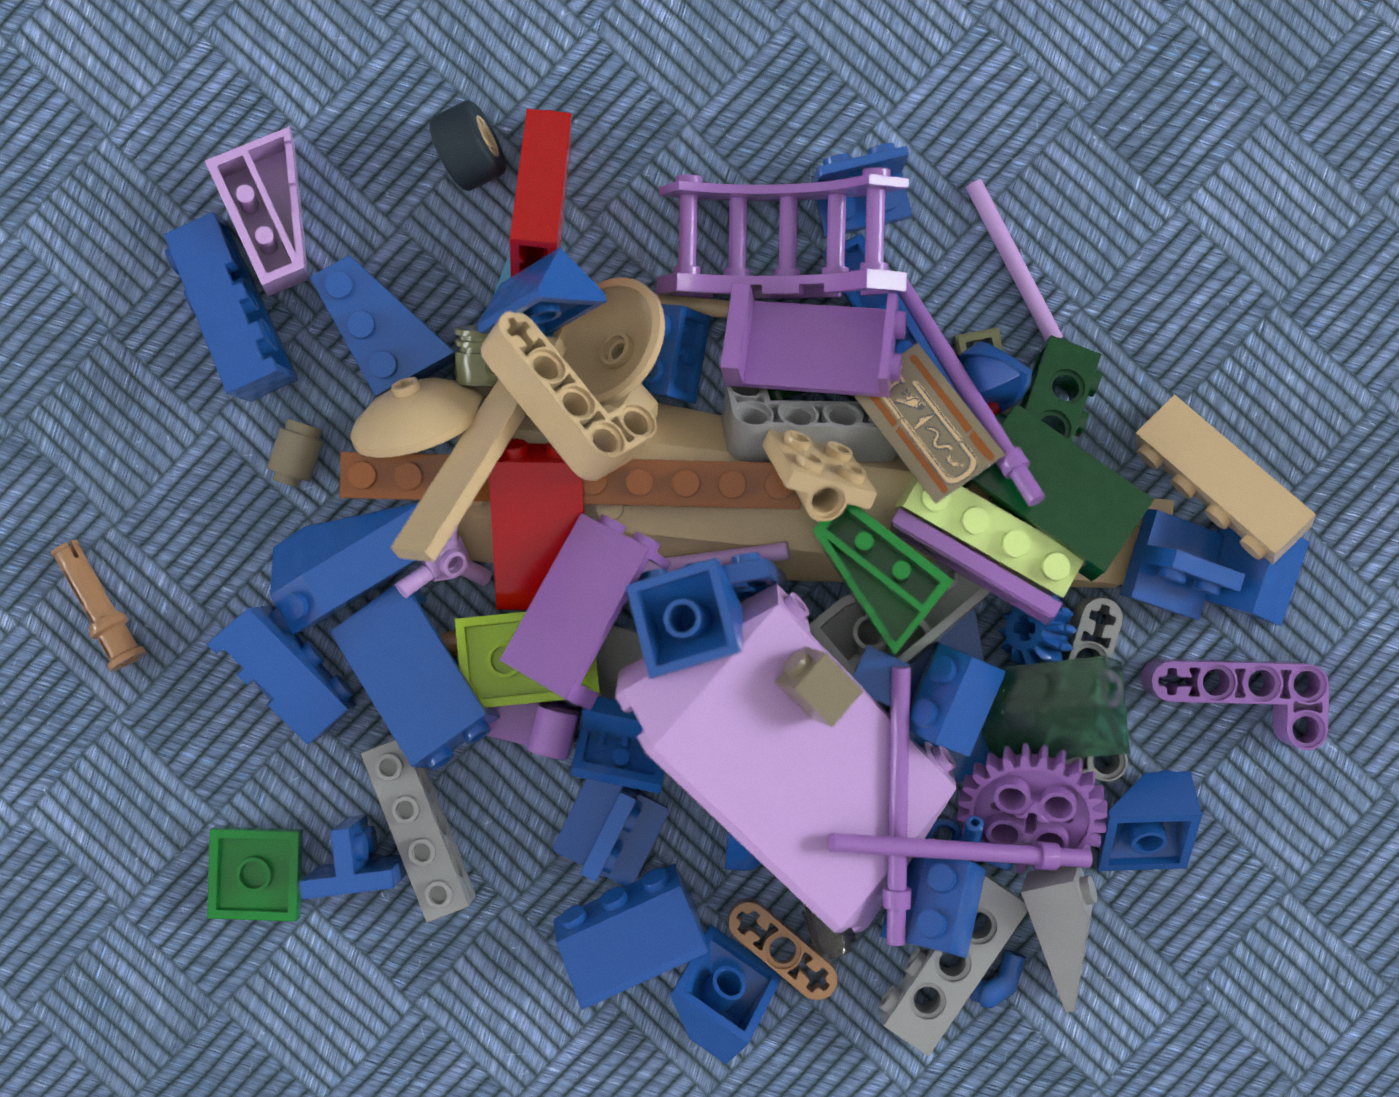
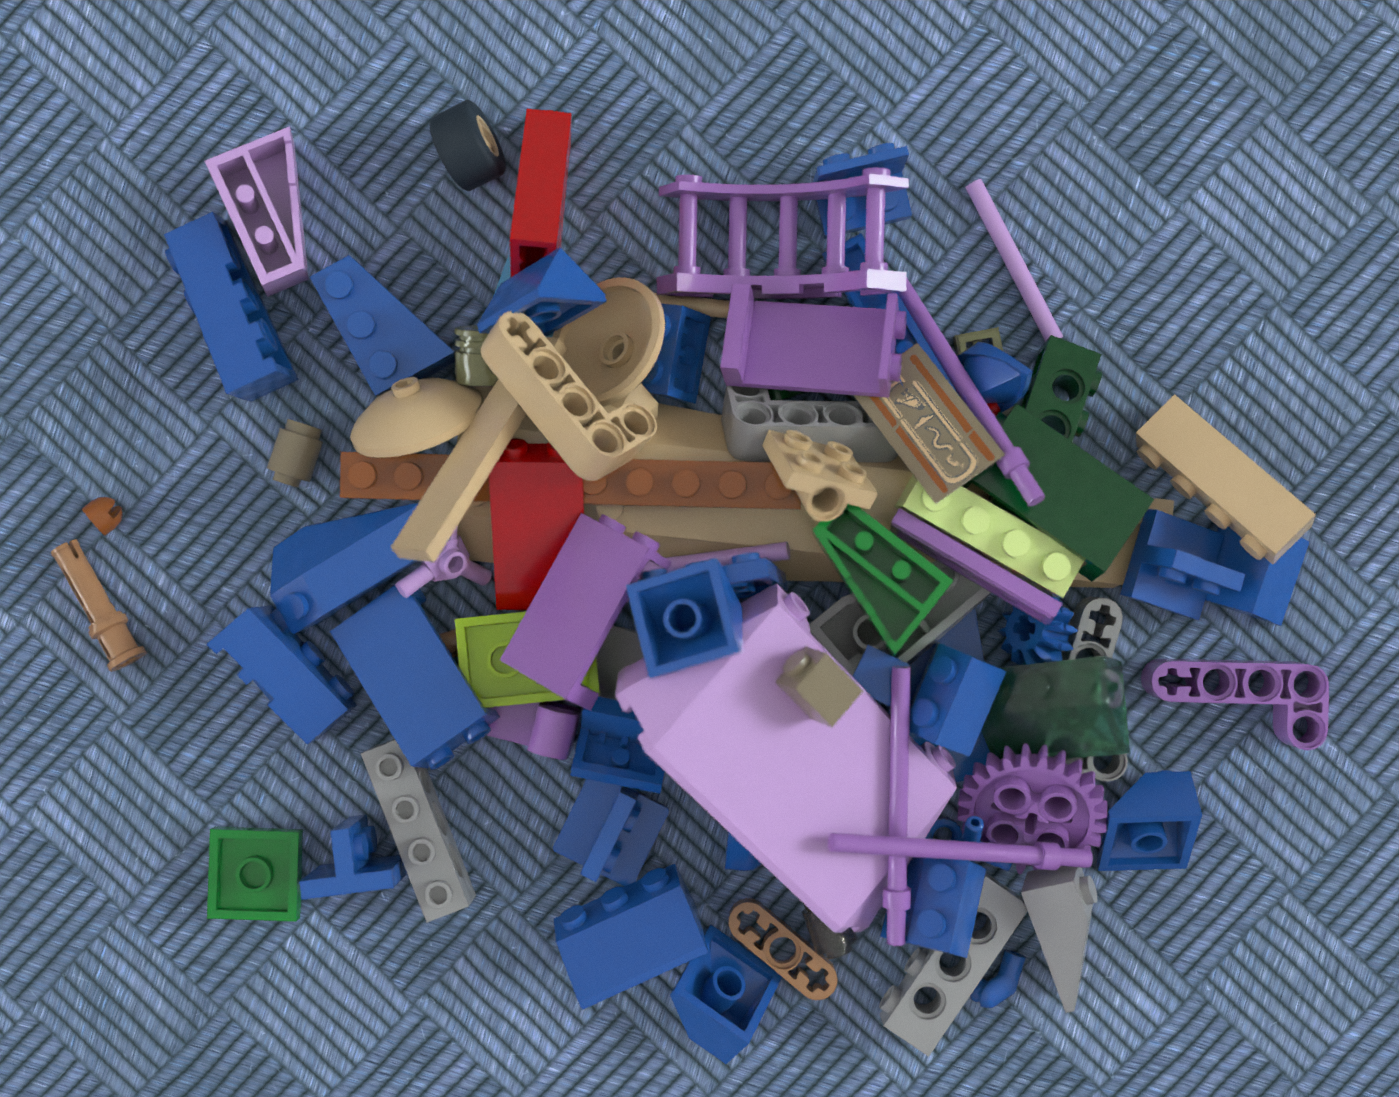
(103, 515): none -> dark orange hinge

